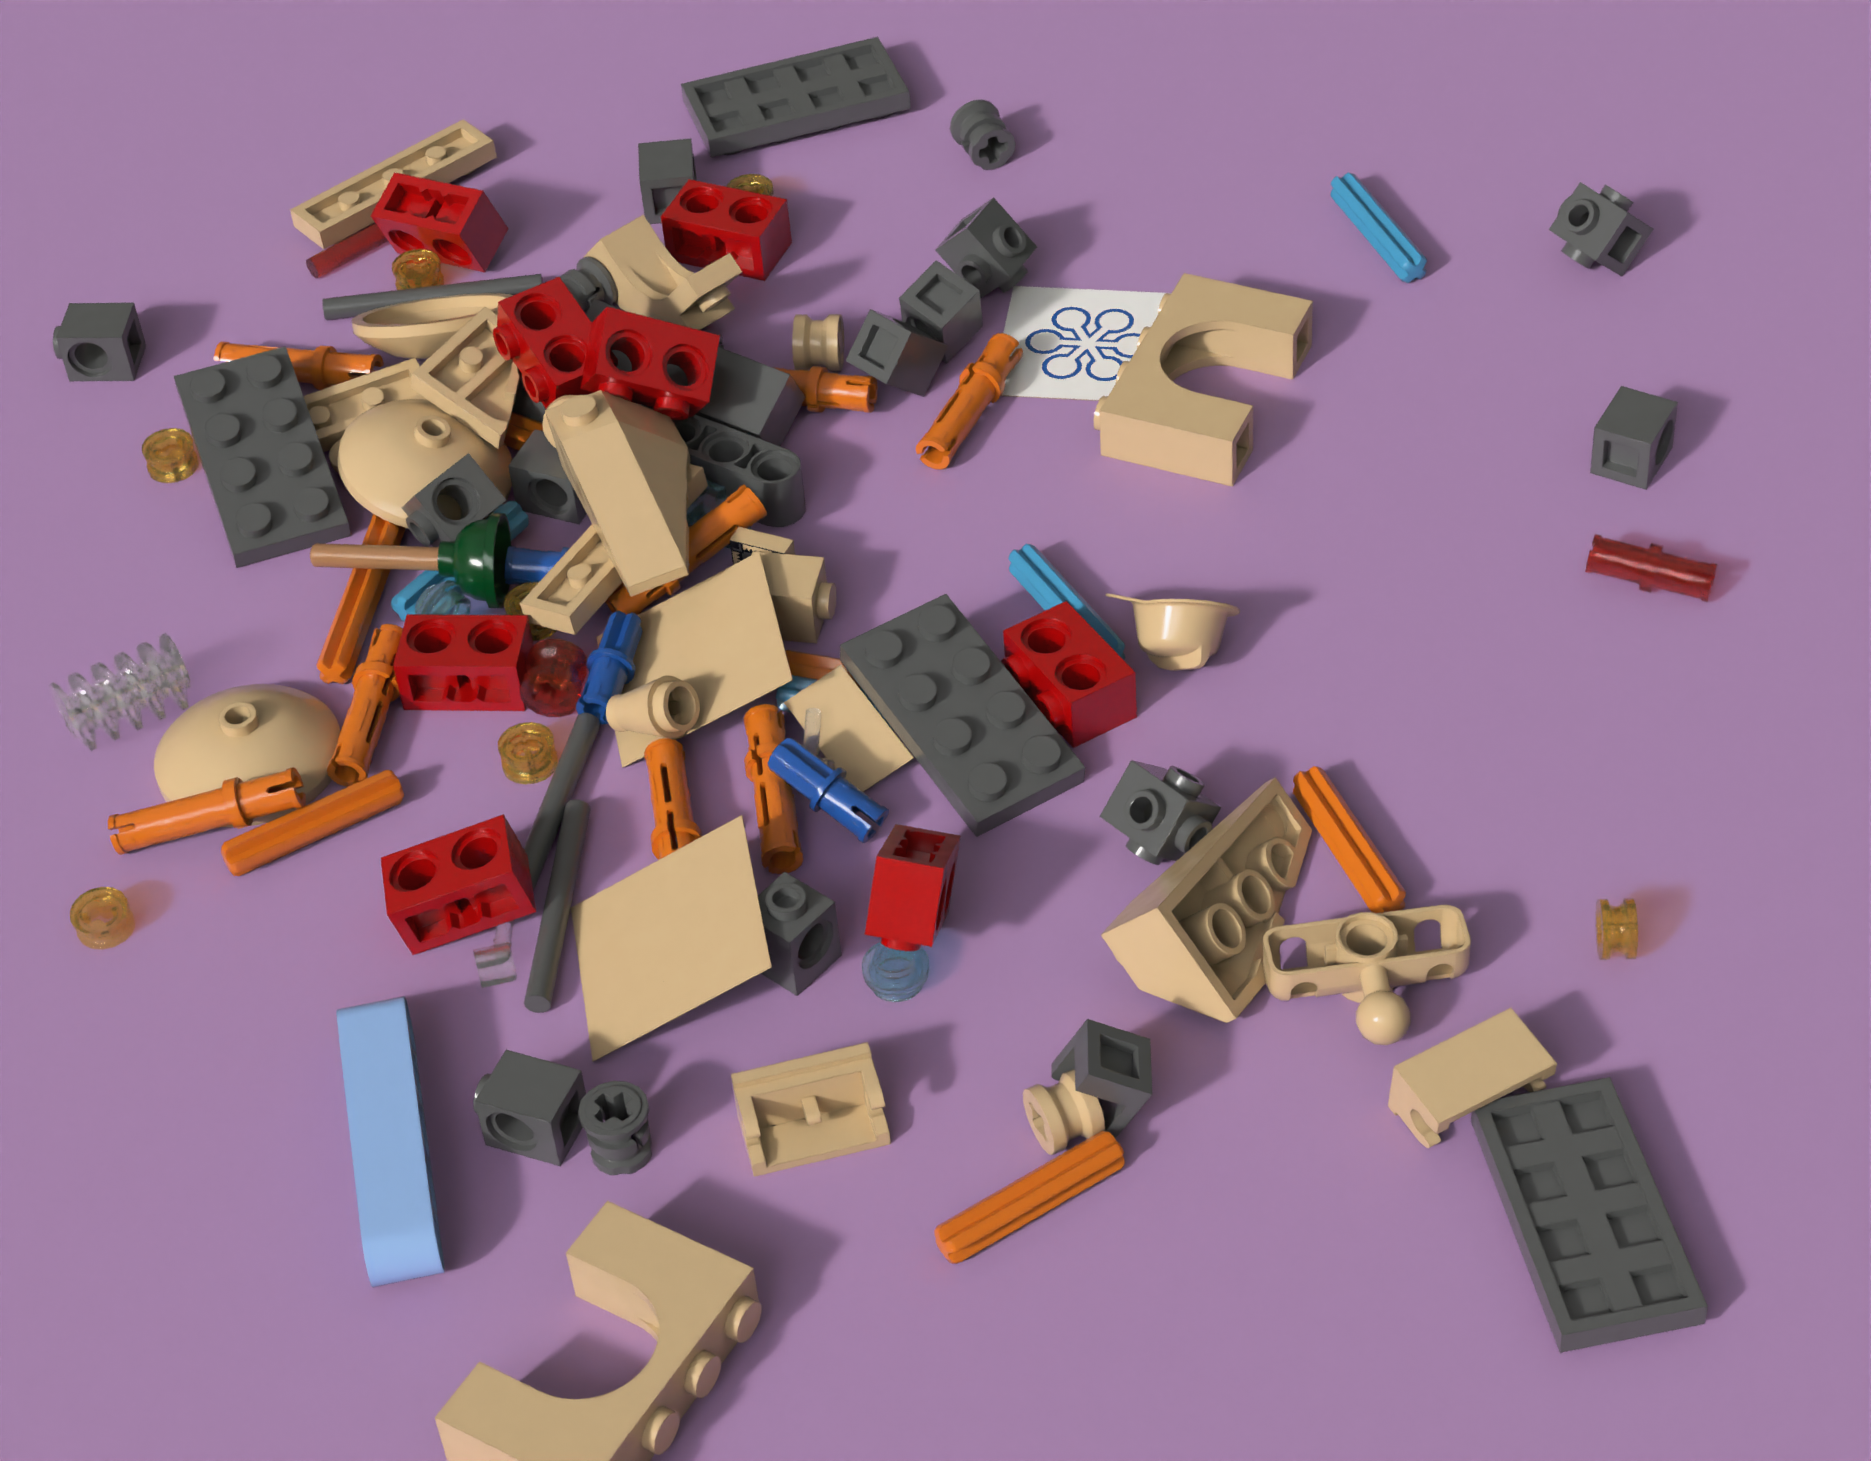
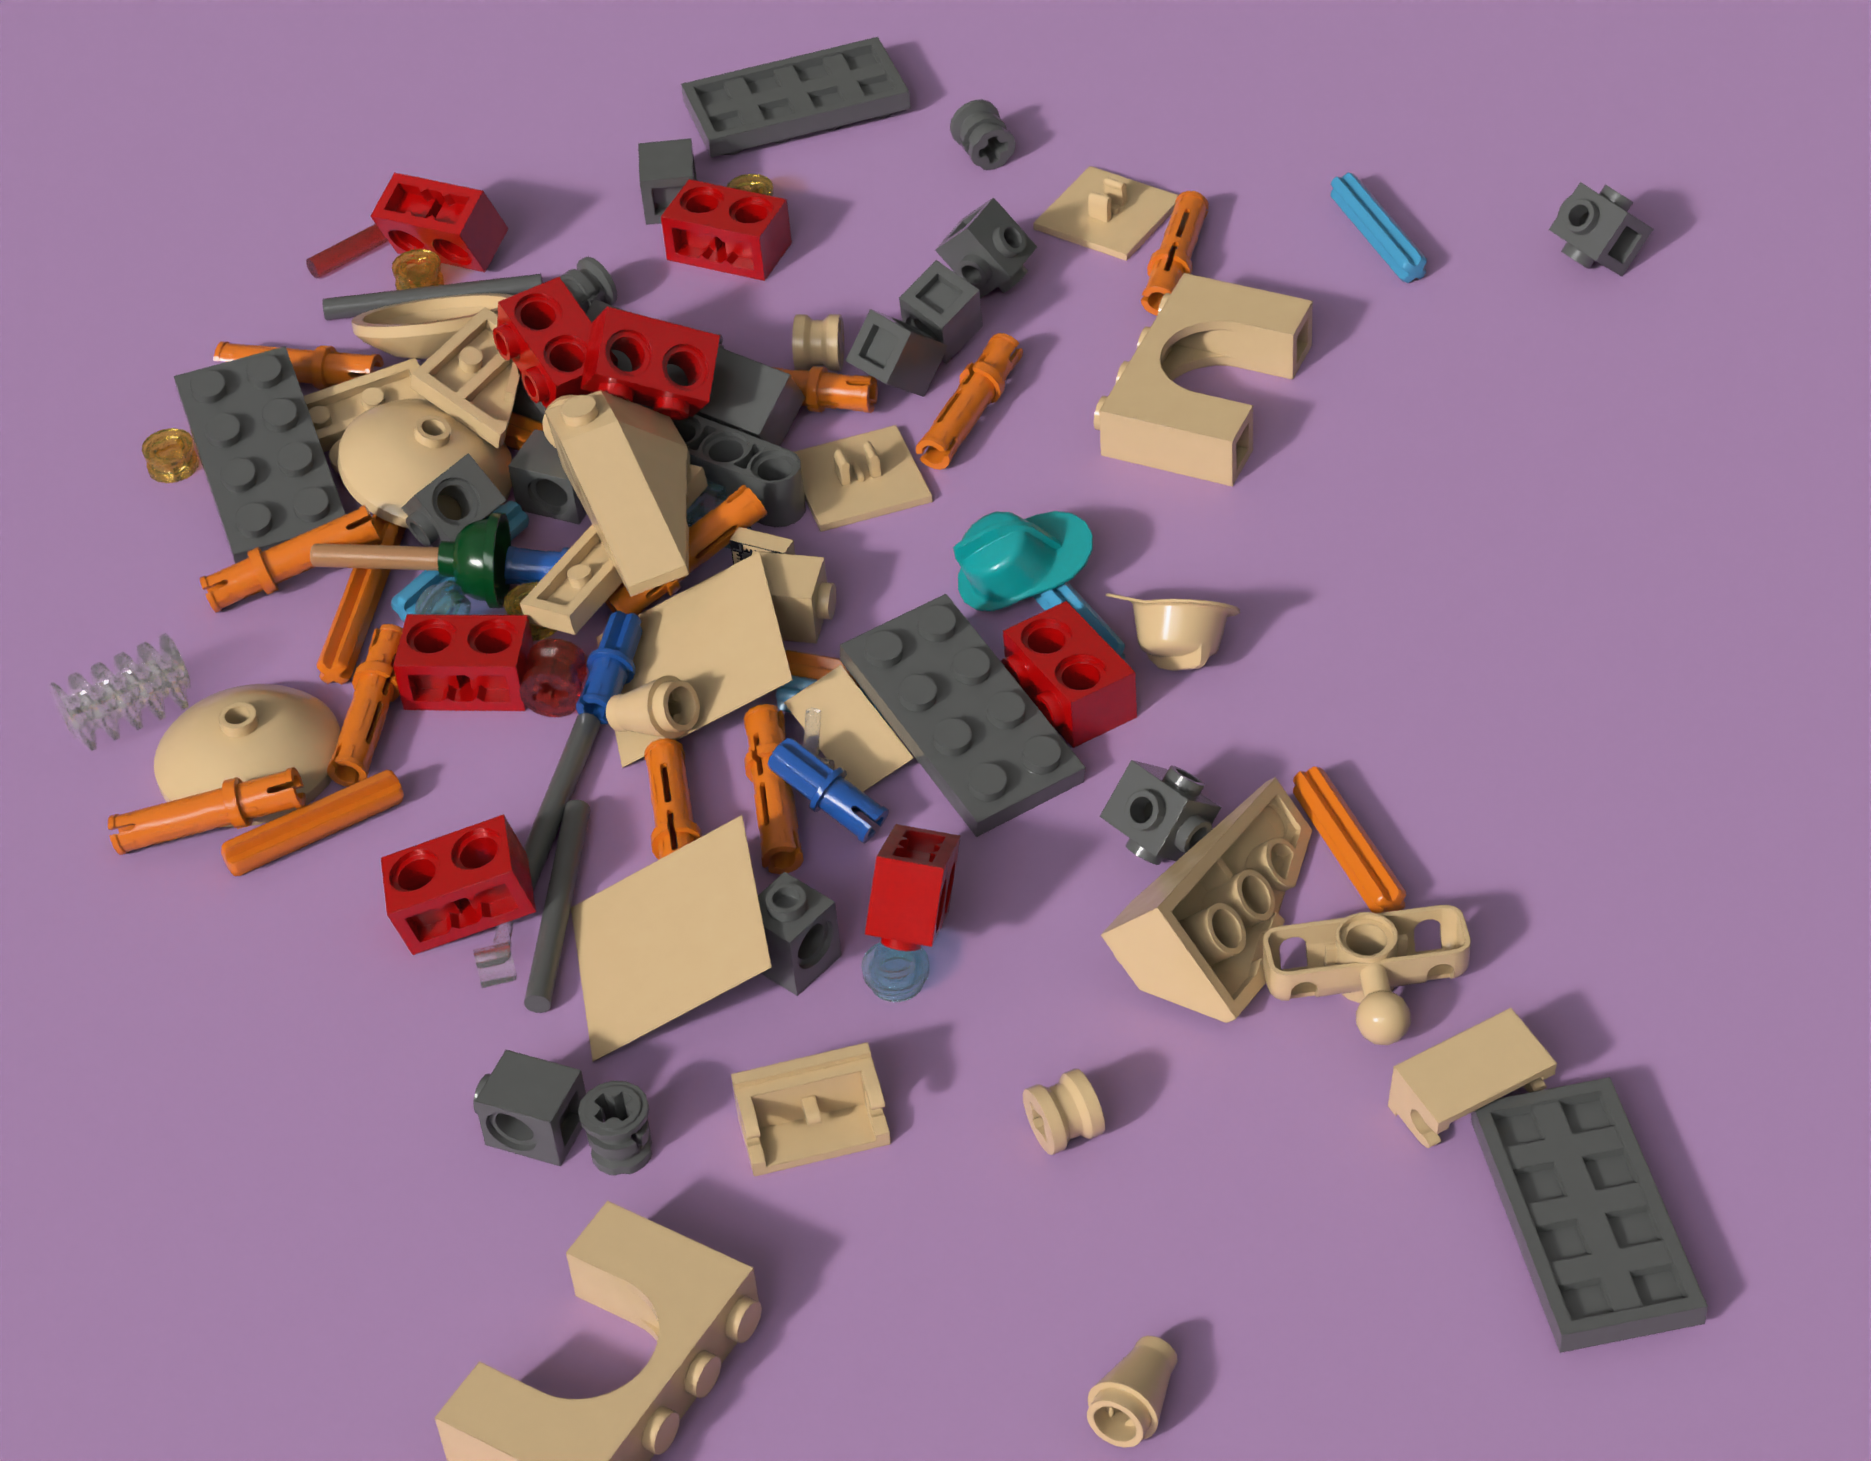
(100, 342): dark grey brick -> none
(107, 903): clear yellow bush -> none
(286, 560): none -> orange pin
(349, 205): tan plate -> none
(389, 1143): light blue beam -> none
(524, 739): clear yellow bush -> none
(657, 285): tan arch -> none
(861, 478): none -> tan piece
(1019, 557): none -> teal piece
(1029, 1197): orange axle -> none
(1074, 339): white sticker -> none
(1107, 213): none -> tan piece
(1109, 1067): dark grey panel -> none
(1132, 1394): none -> tan cone
(1185, 221): none -> orange pin
(1616, 928): clear yellow bush -> none
(1633, 437): dark grey brick -> none
(1651, 568): clear red pin -> none

